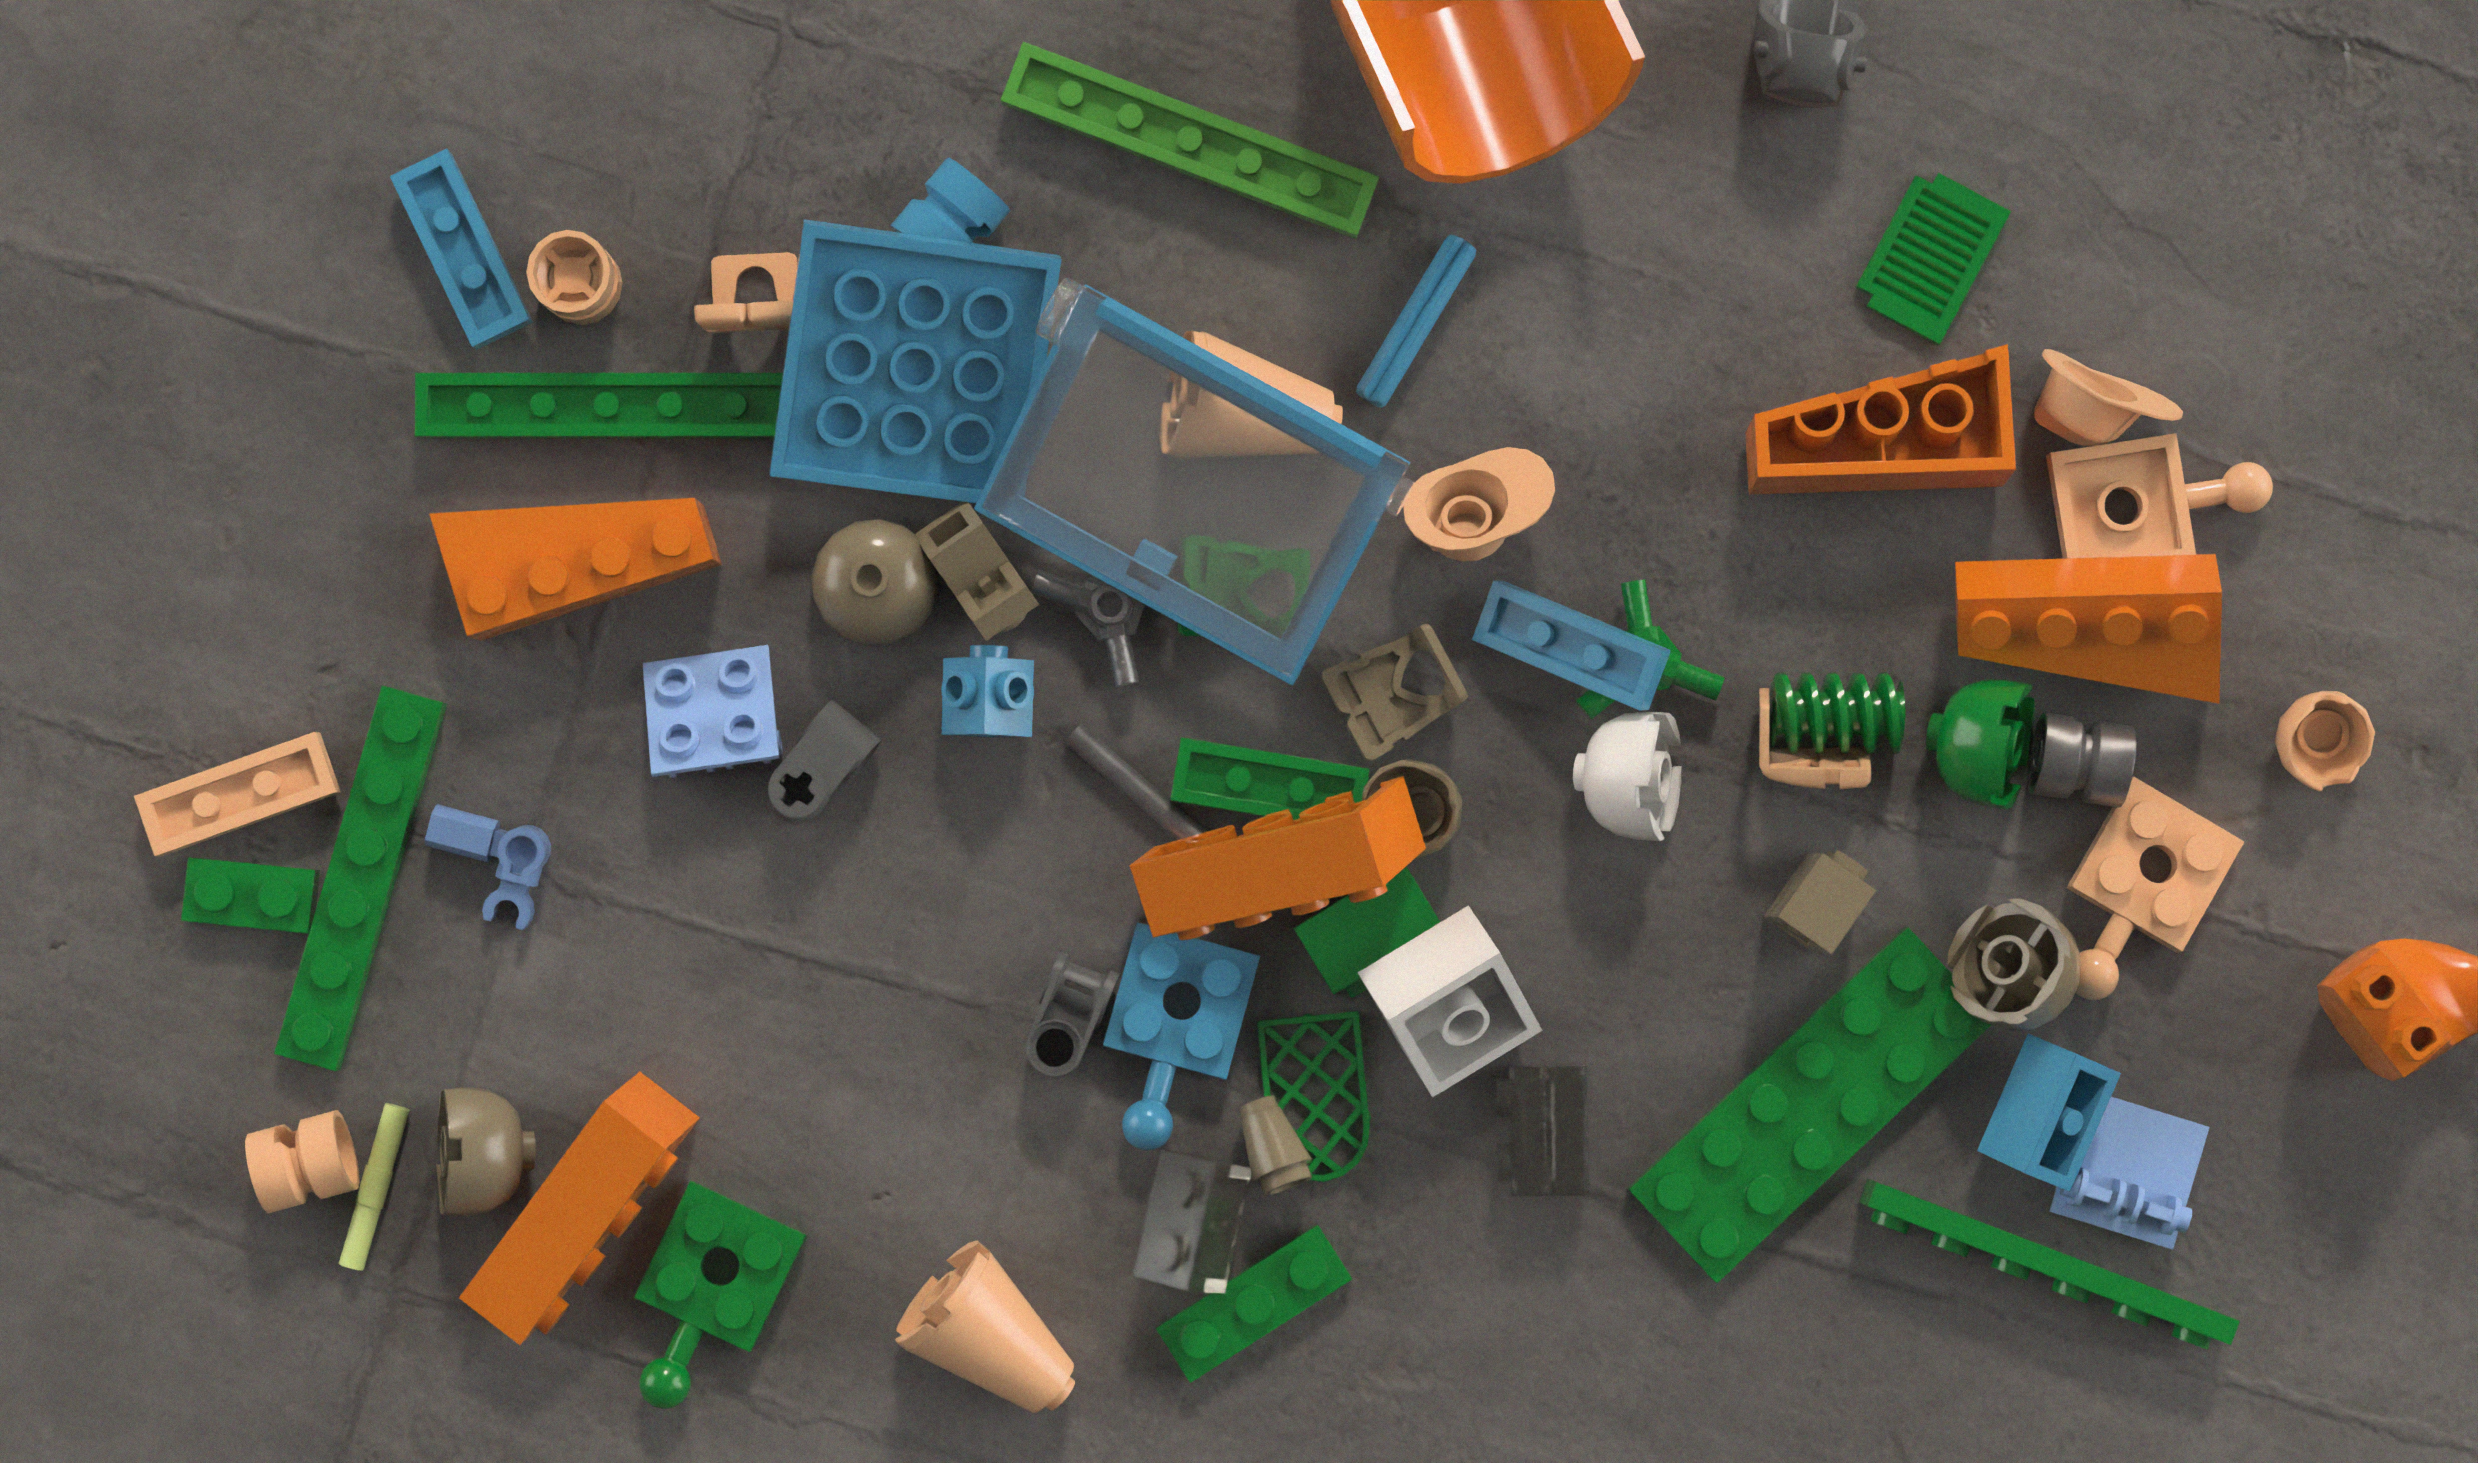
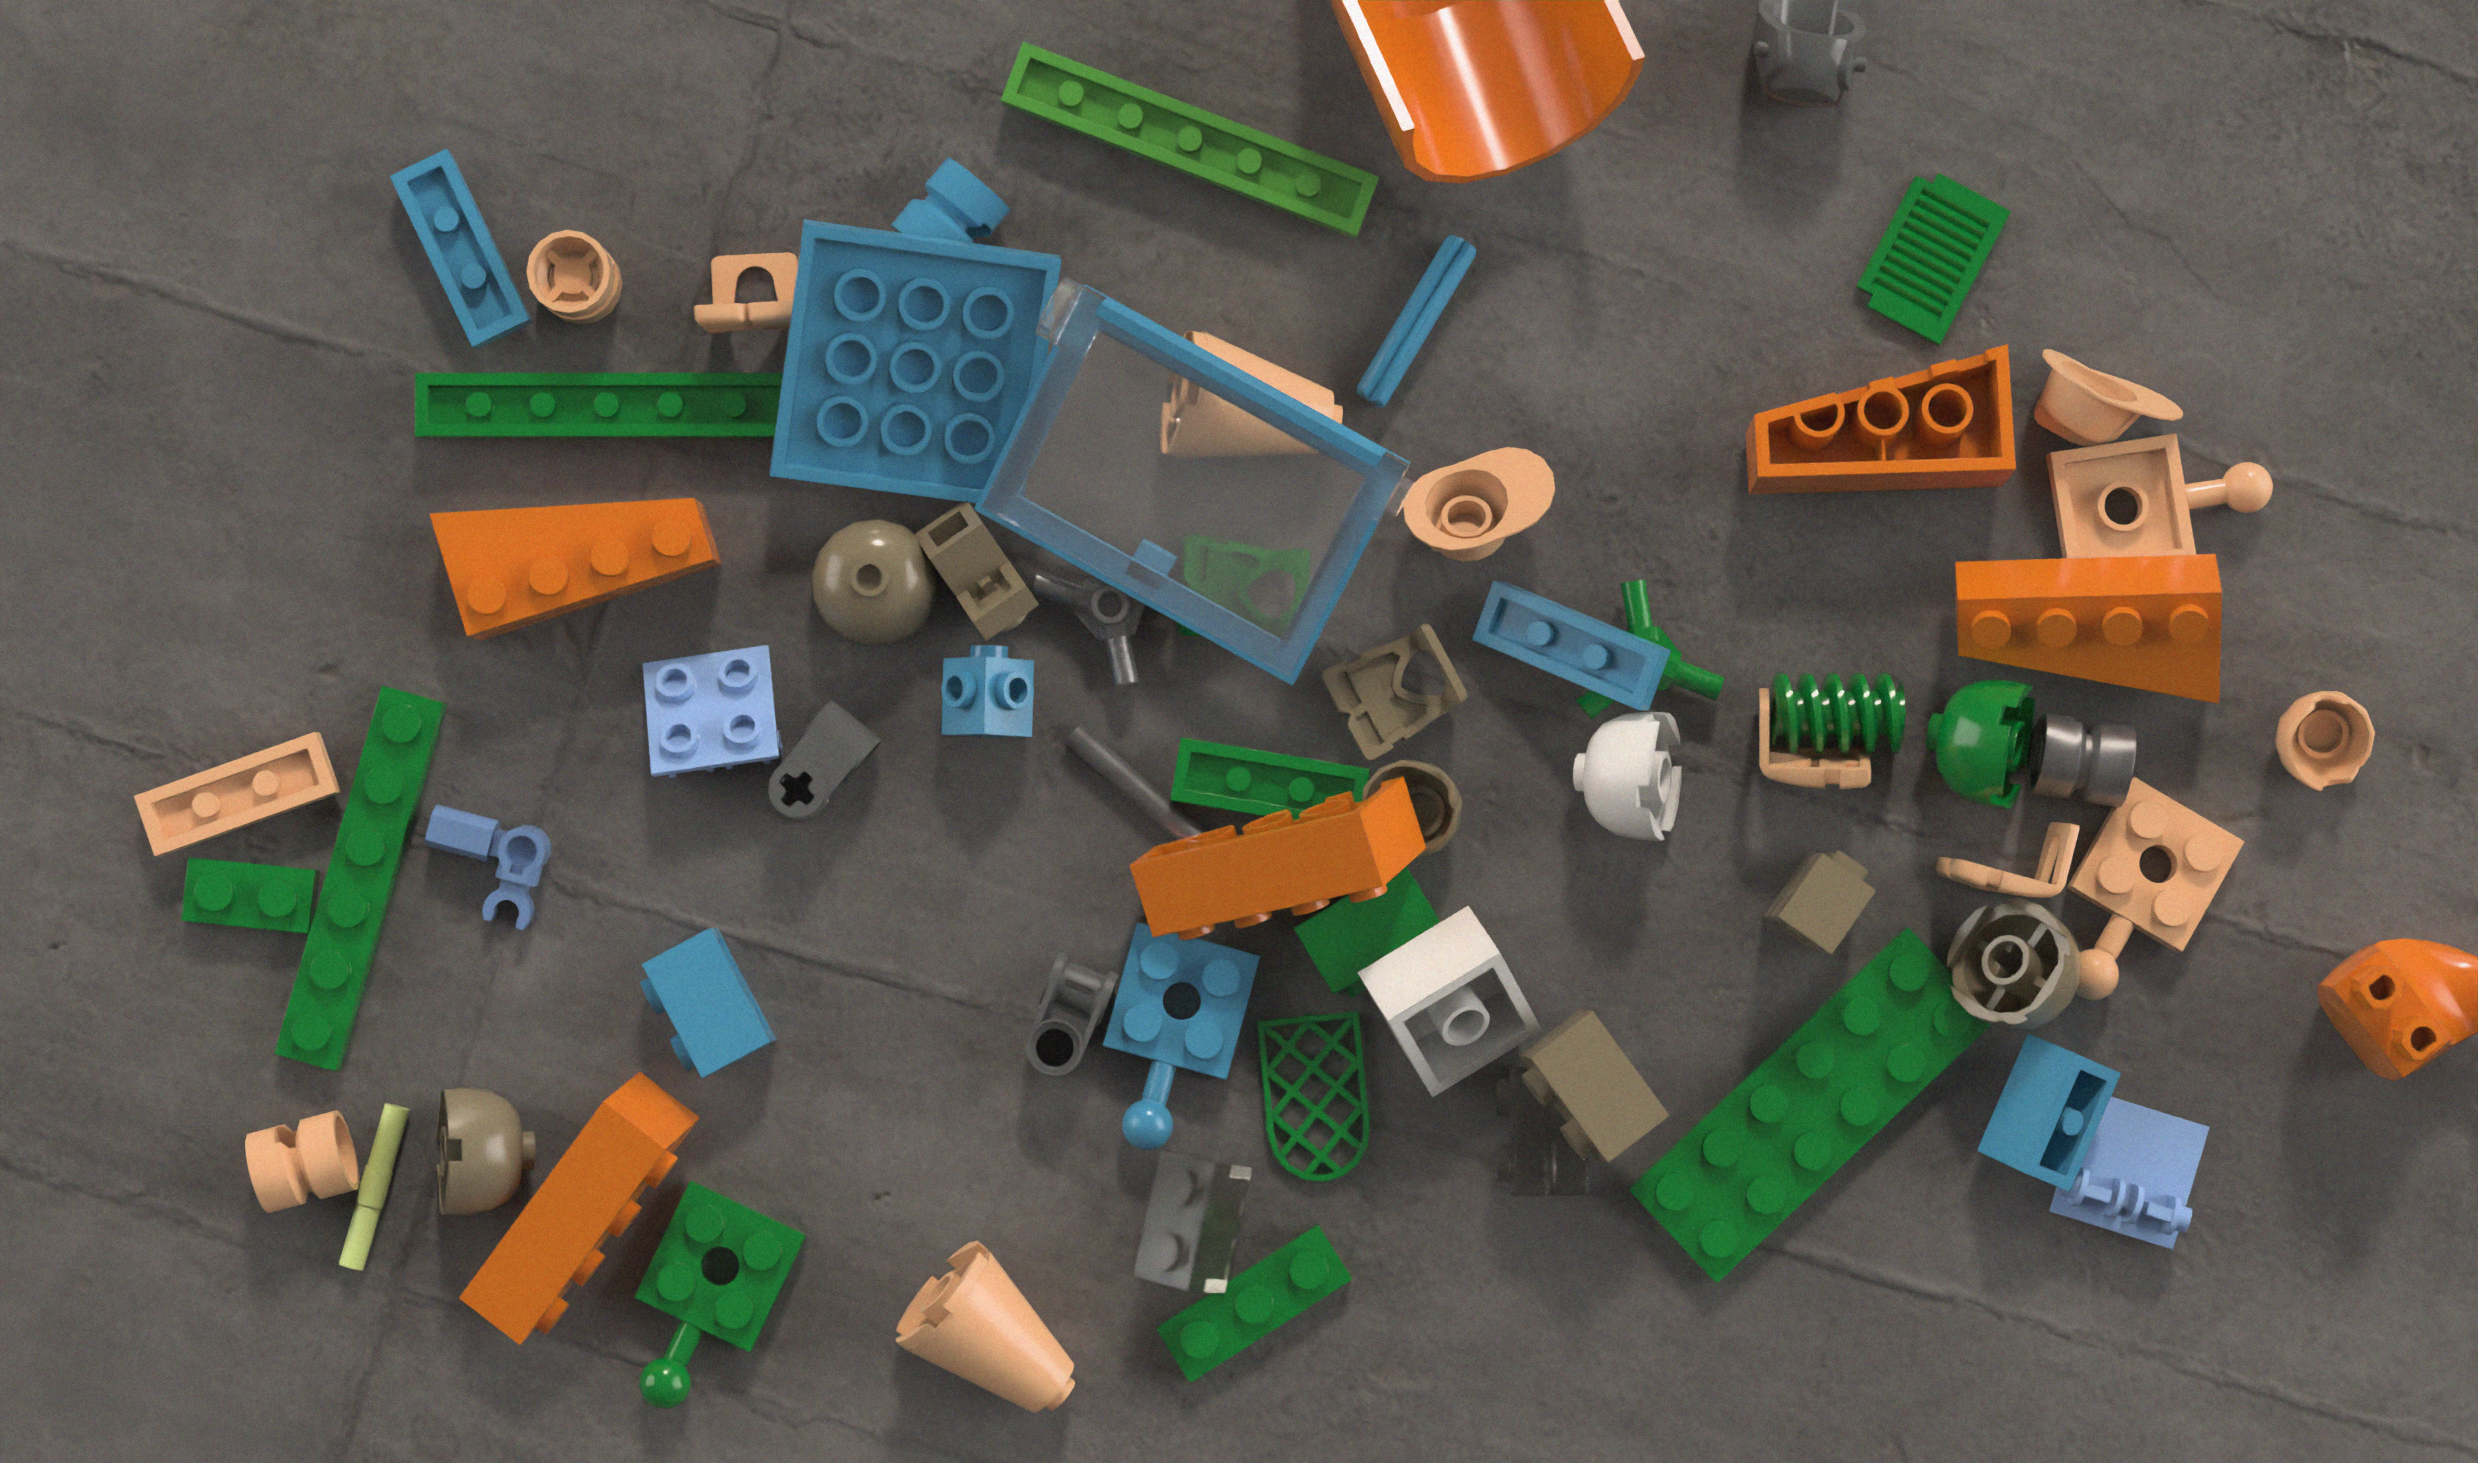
(706, 1003): none -> dark azure brick
(1273, 1148): dark tan cone -> none
(1591, 1087): none -> dark tan brick
(2058, 837): none -> light nougat piece
(2072, 1276): green plate -> none

